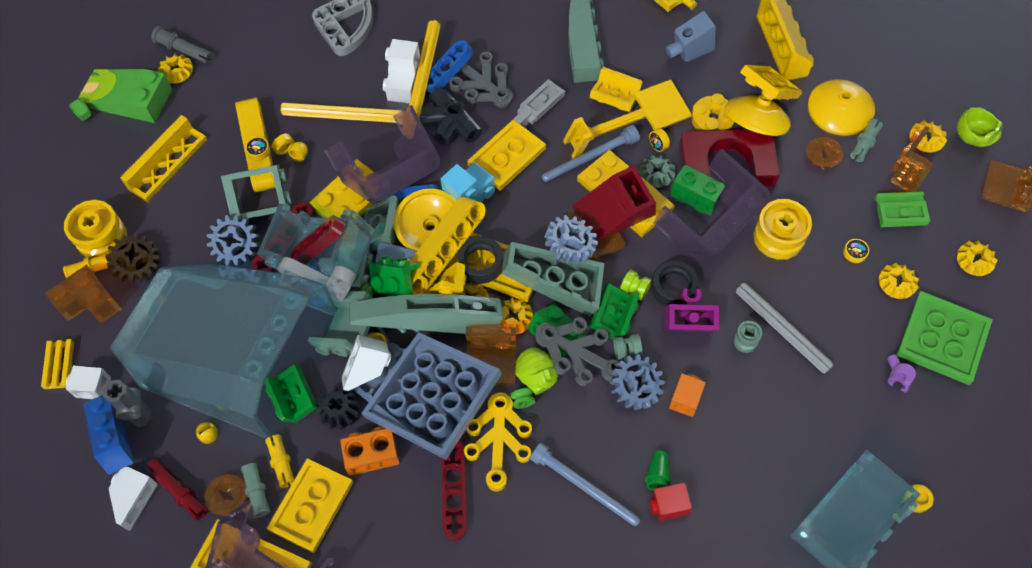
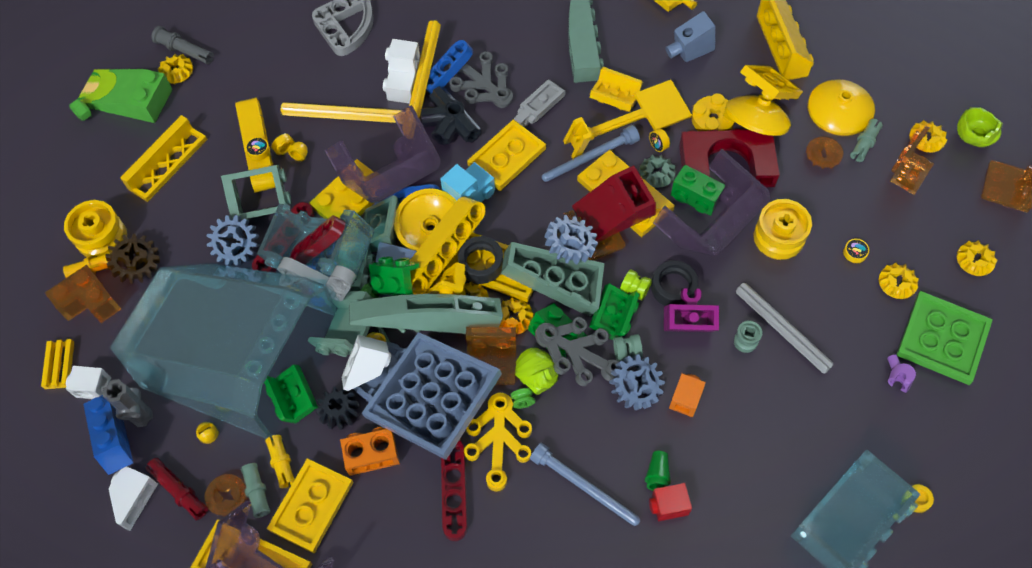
(902, 209): bright green plate -> none

